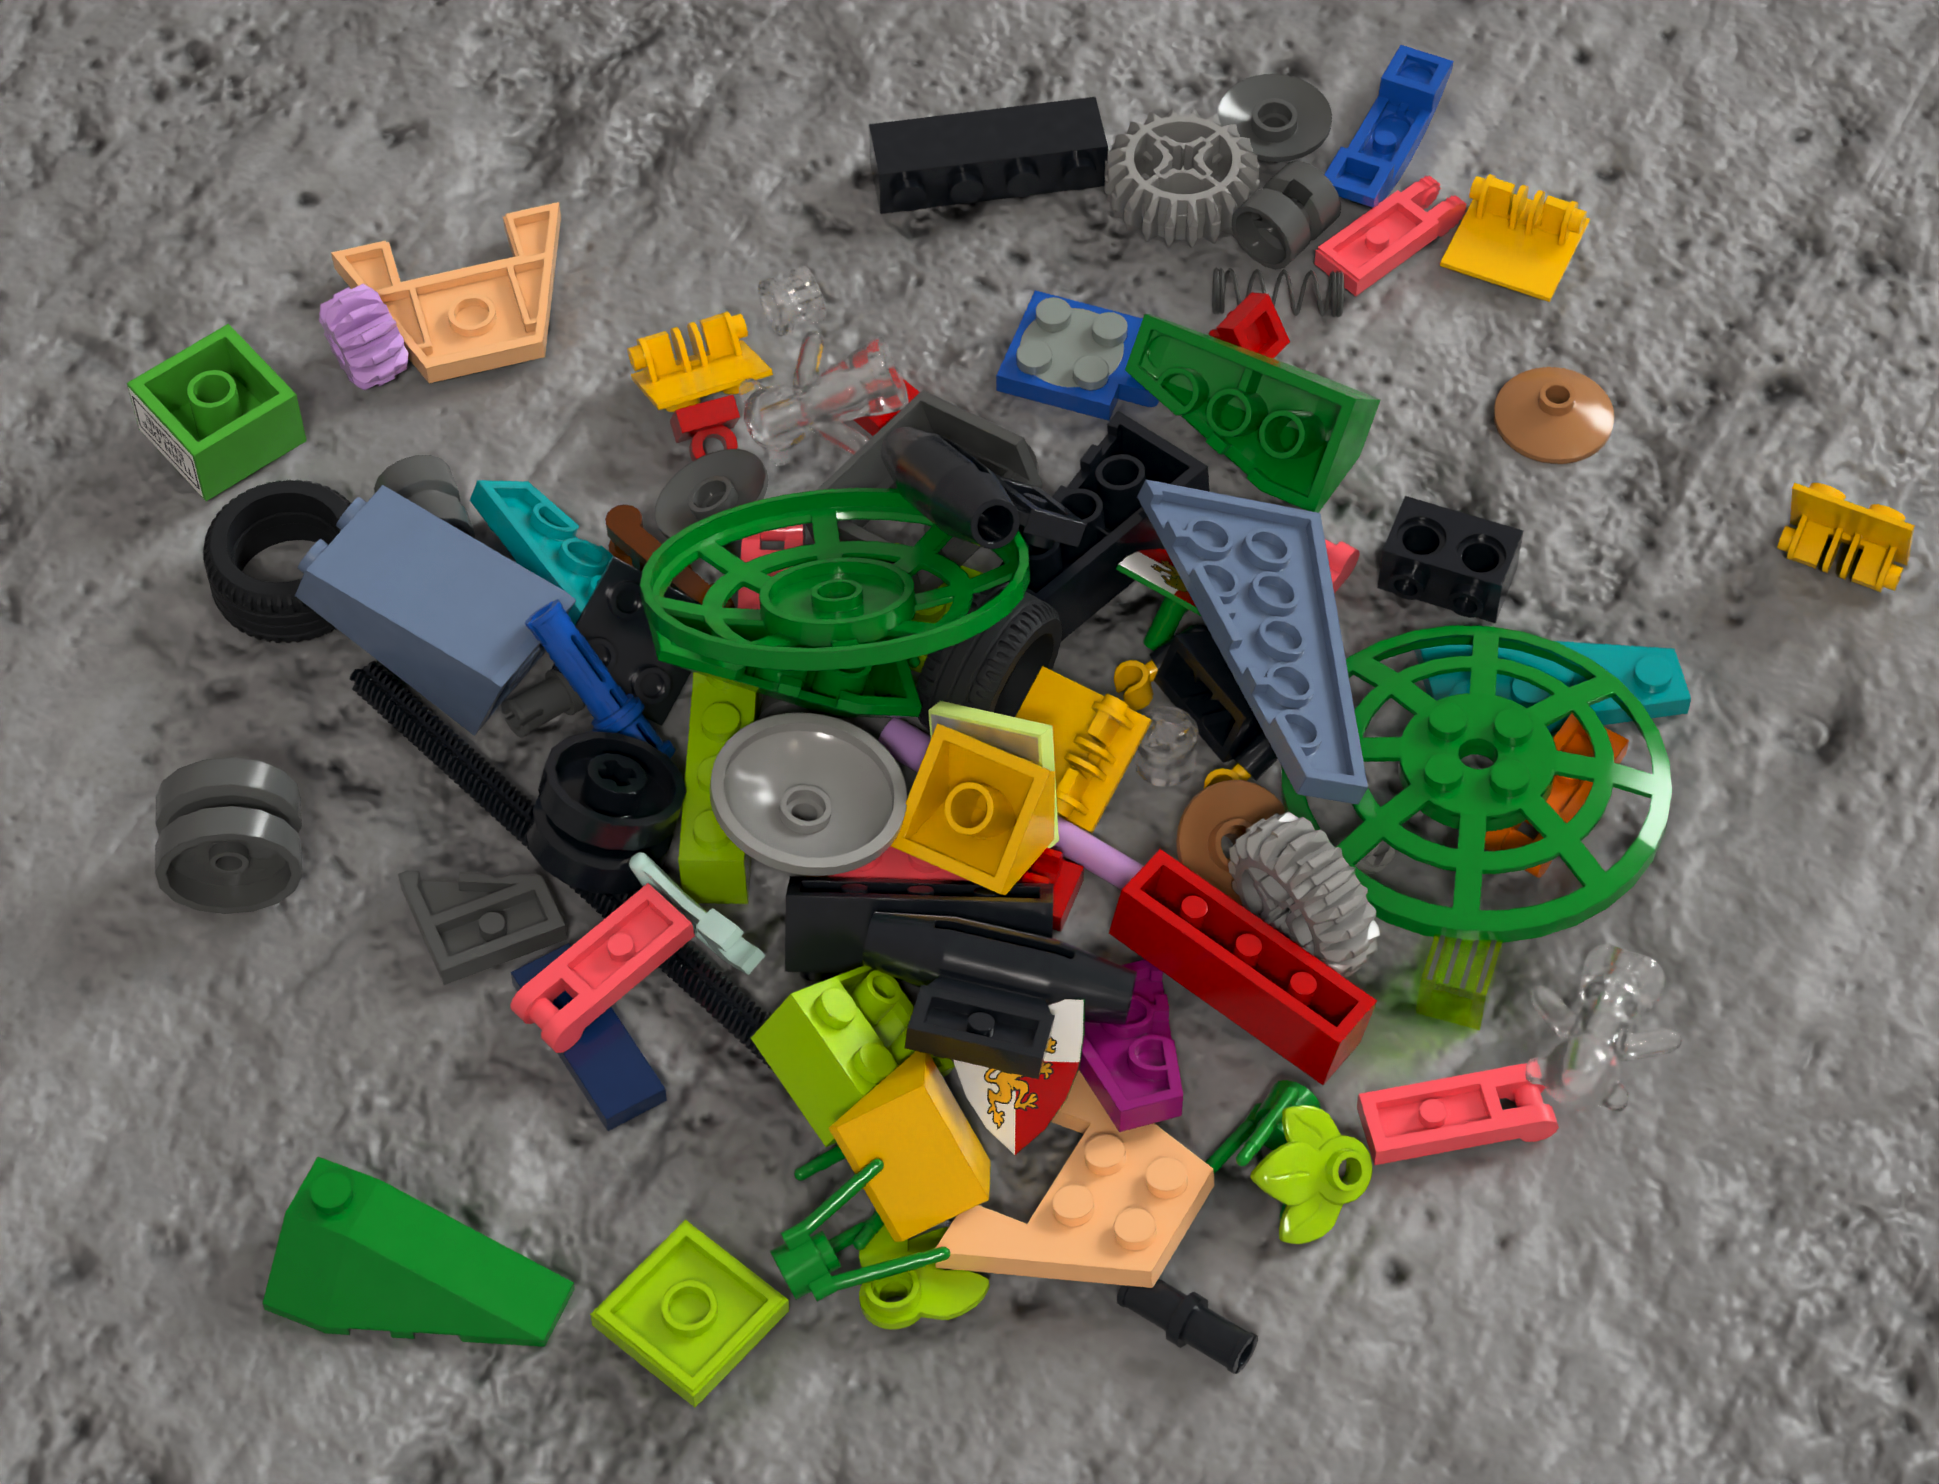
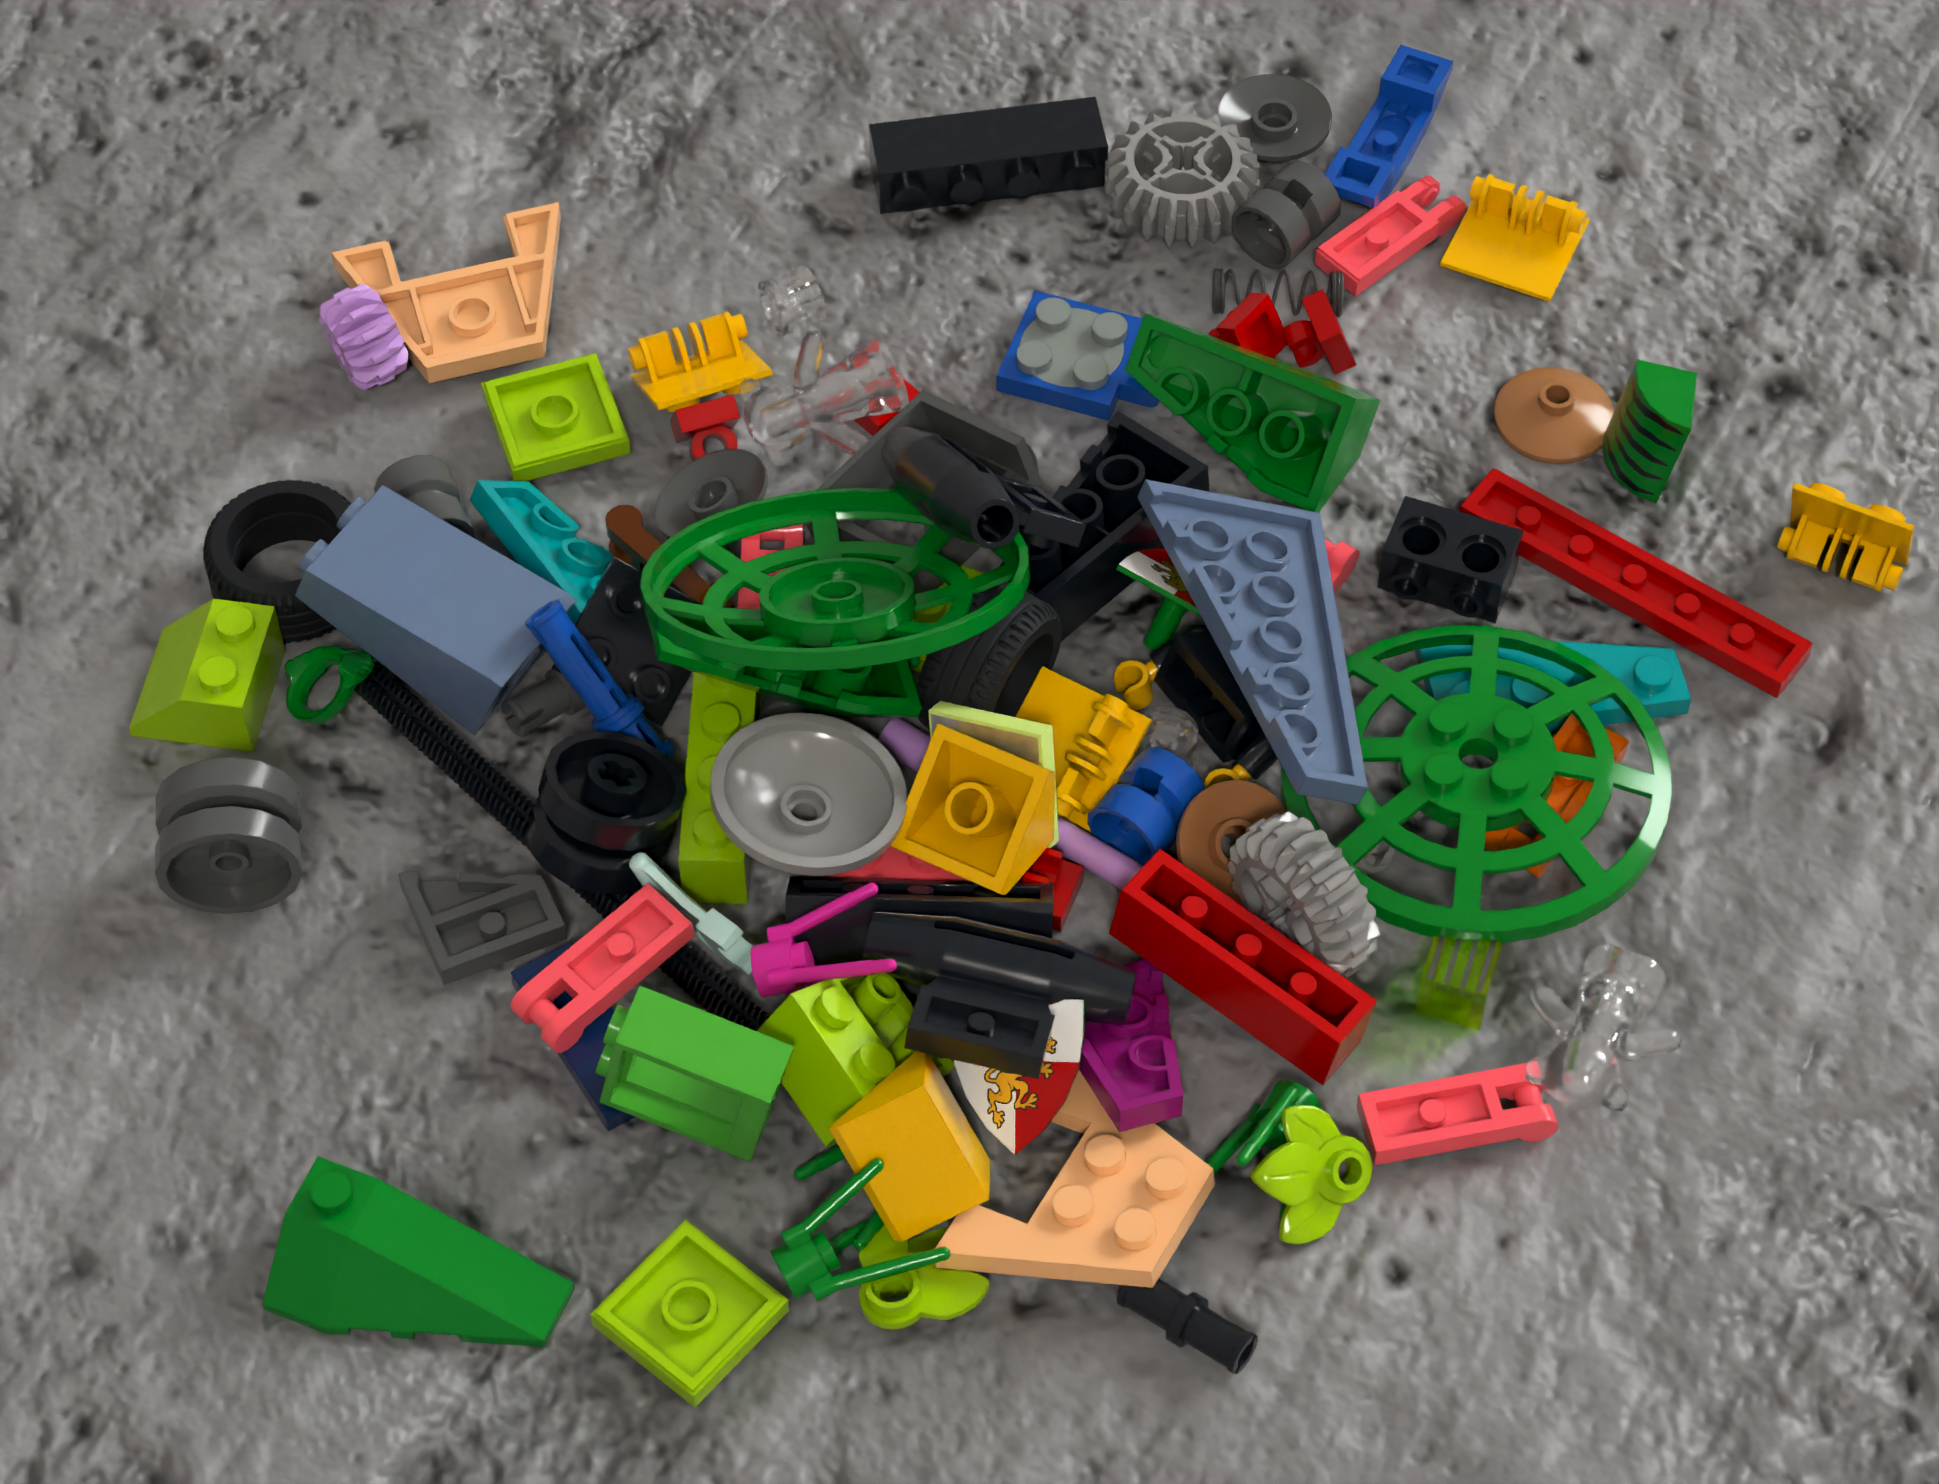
(212, 677): none -> lime slope
(217, 412): bright green brick -> none
(304, 670): none -> green piece
(555, 418): none -> lime plate
(691, 1072): none -> bright green window
(789, 966): none -> dark pink plant
(1146, 804): none -> blue wheel
(1319, 336): none -> red tile
(1642, 585): none -> red plate
(1650, 427): none -> green brick

